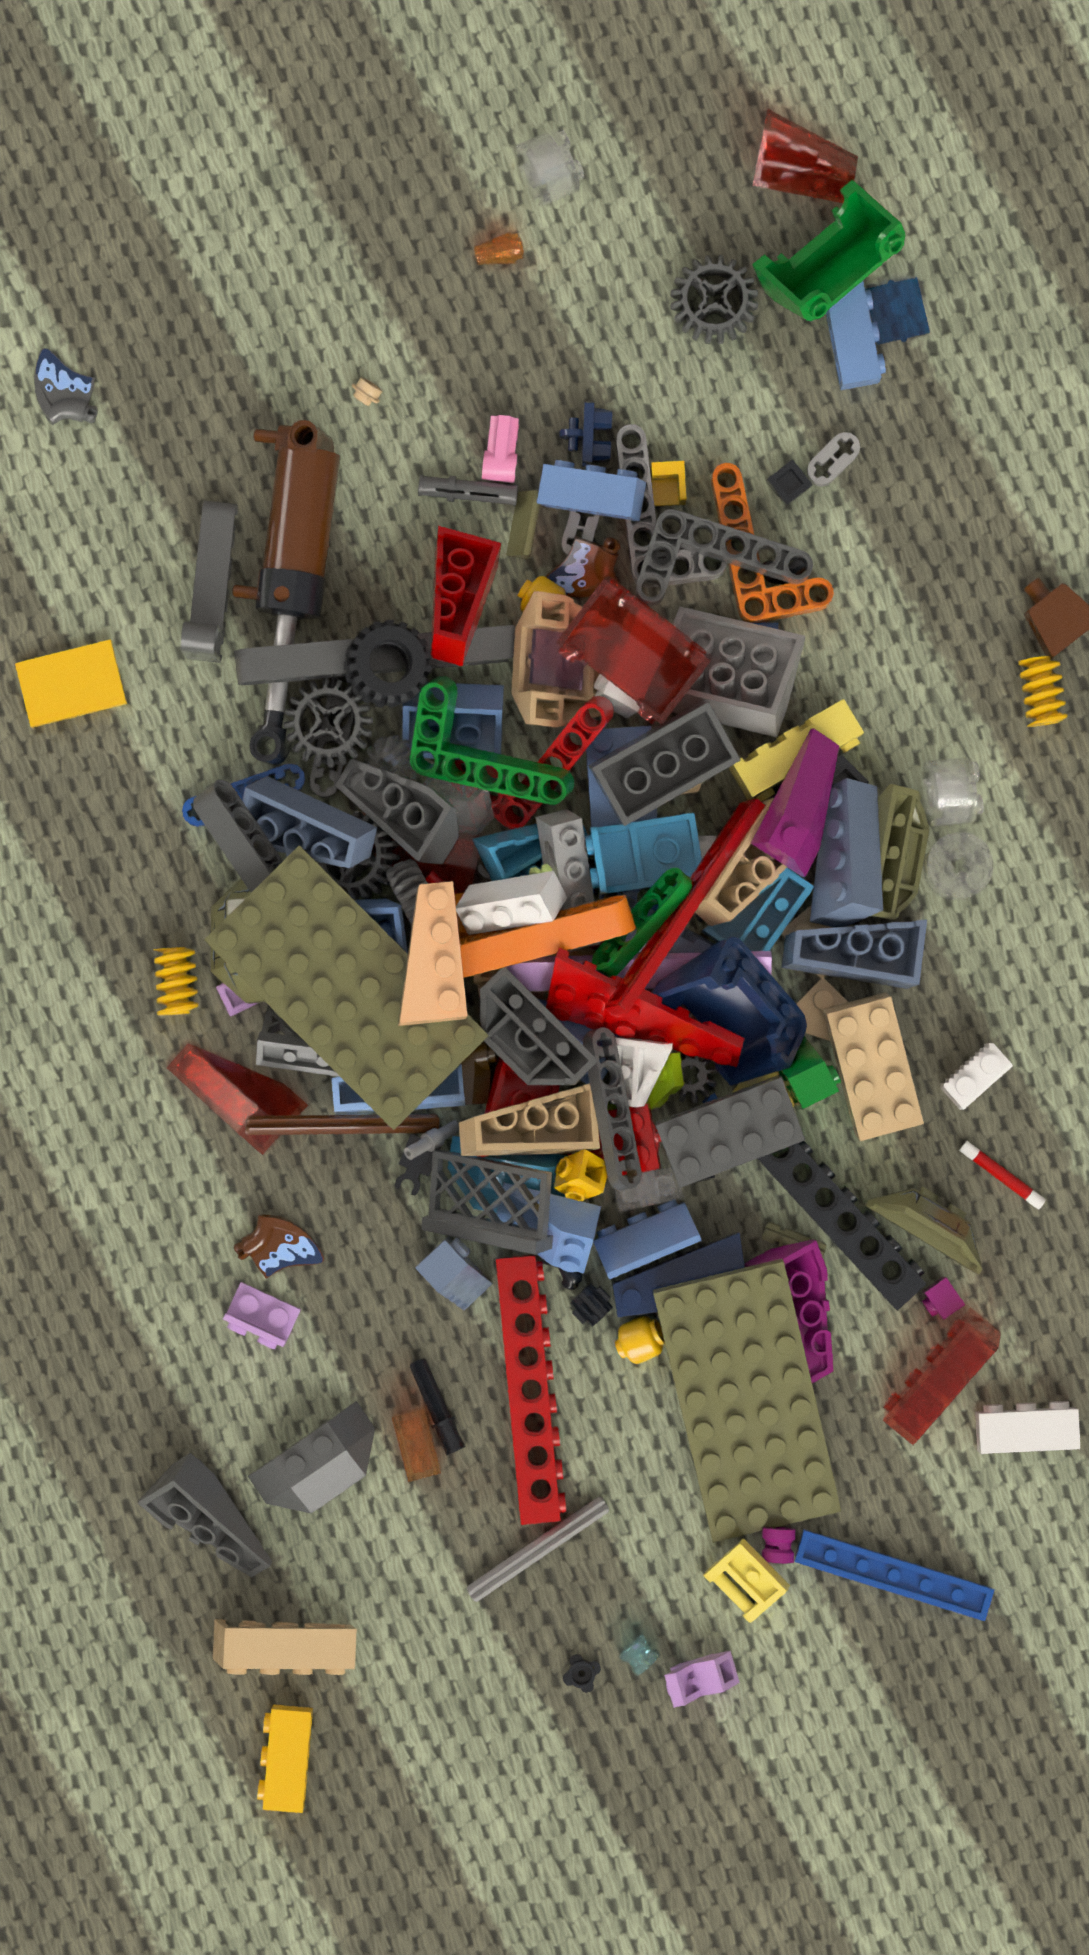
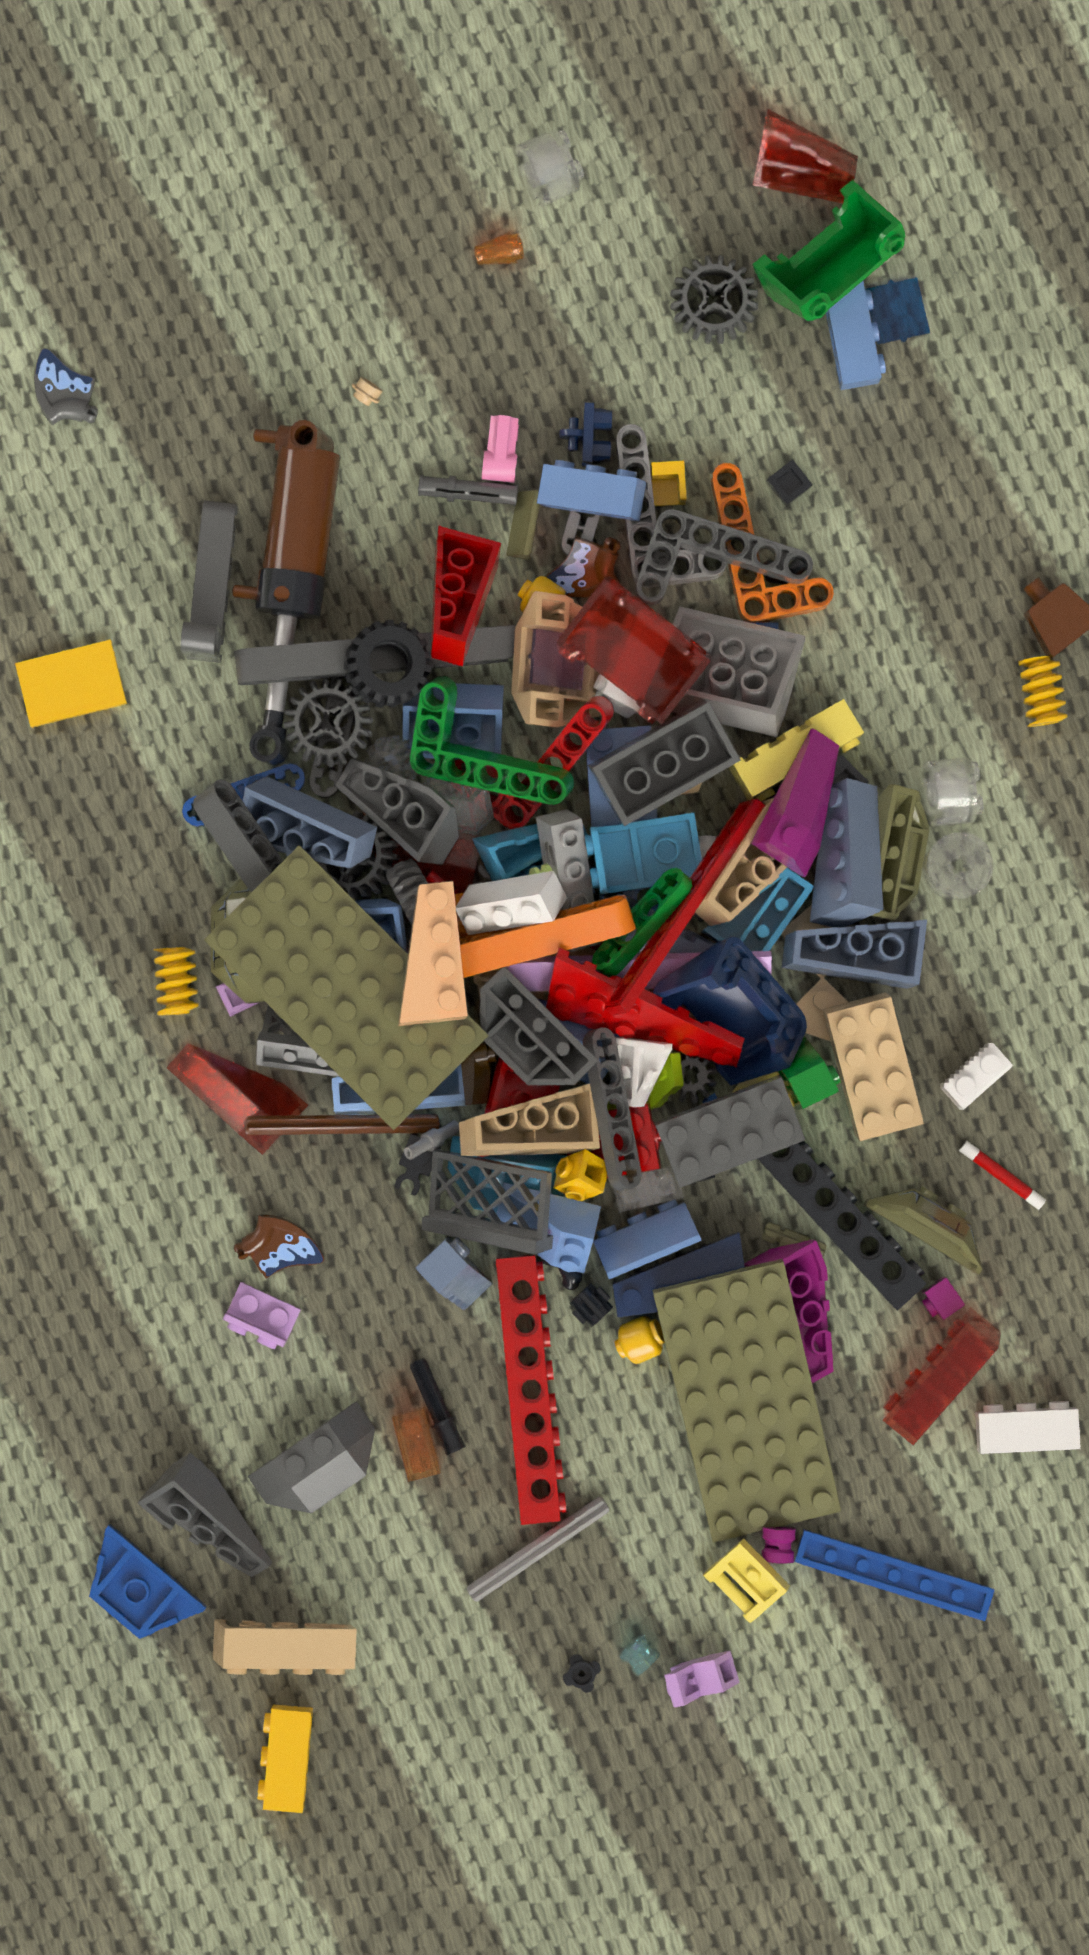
(138, 1589): none -> blue wing
(839, 464): light grey beam -> none

